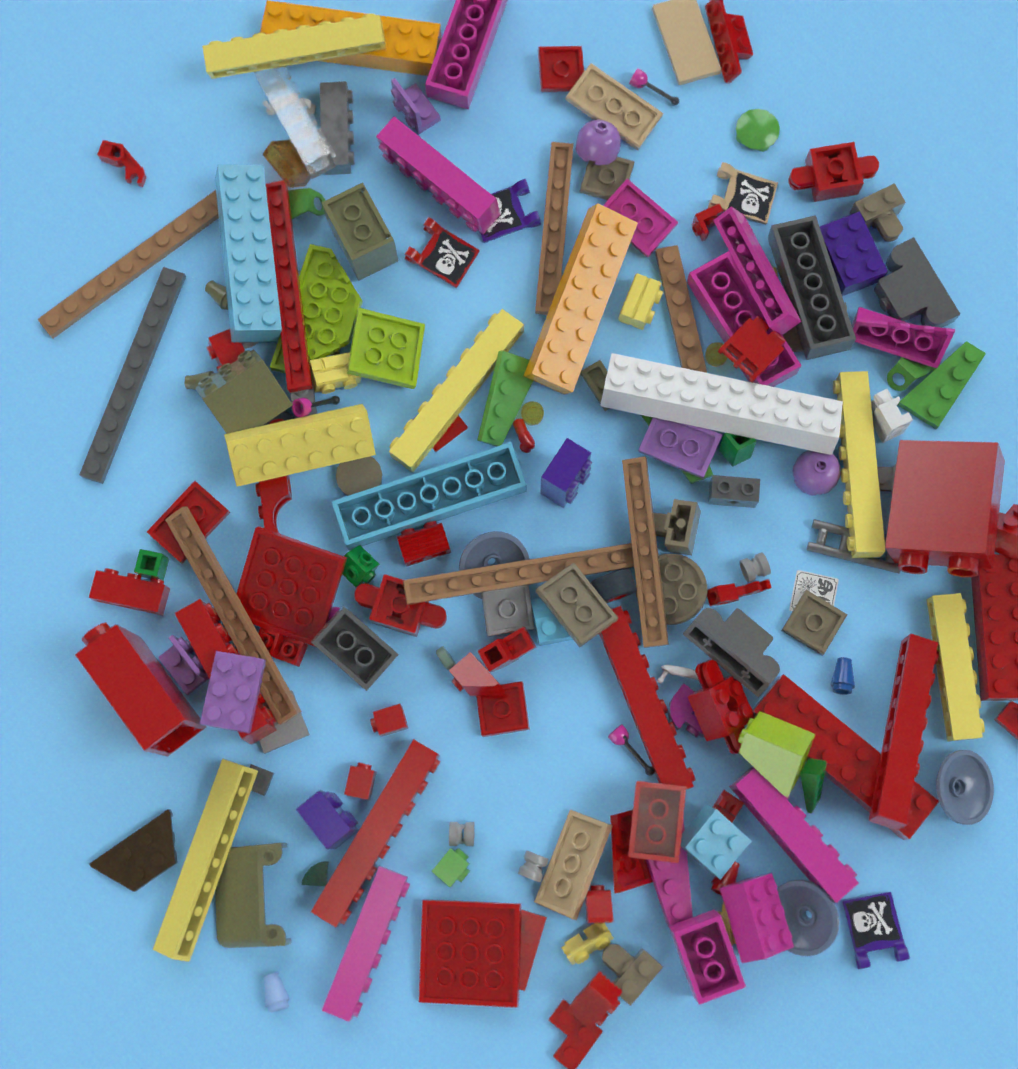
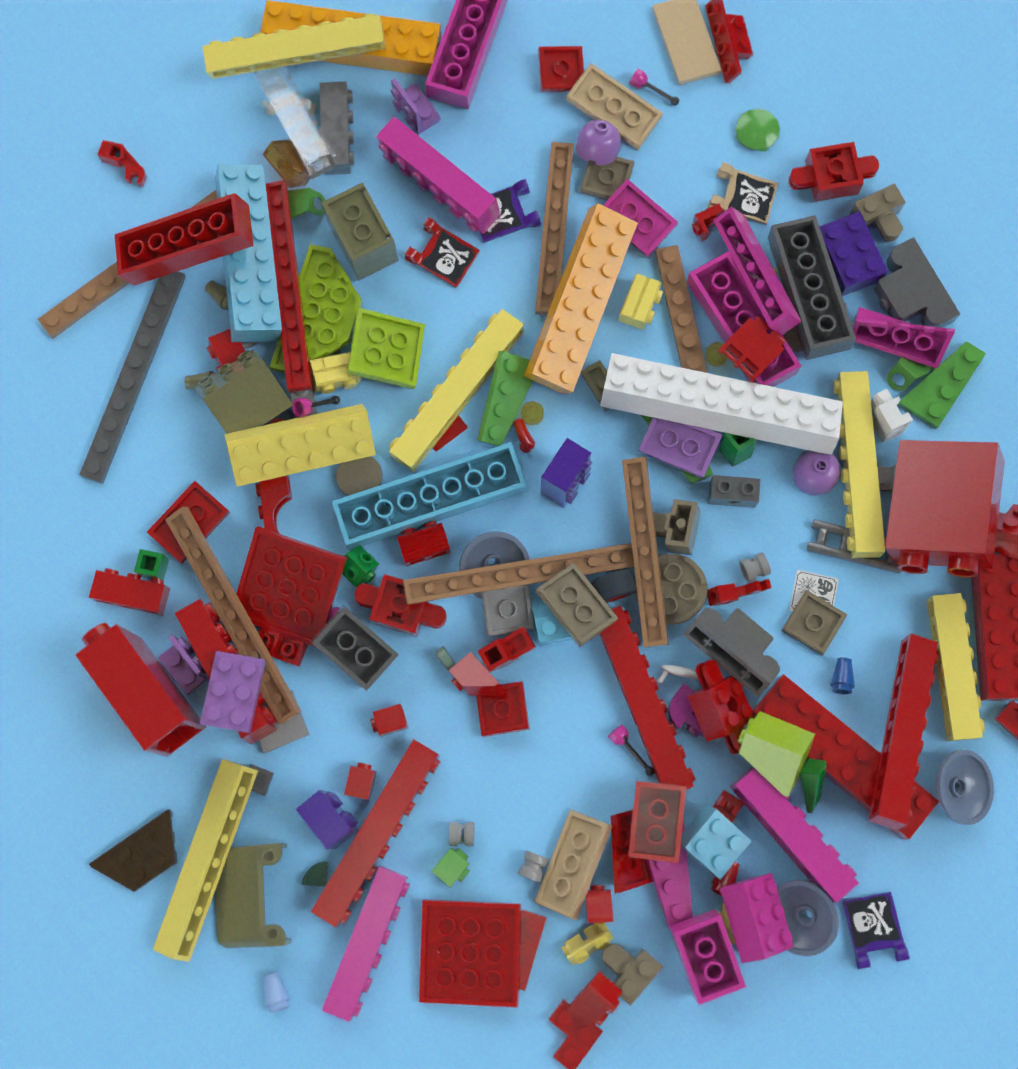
(184, 239): none -> red brick

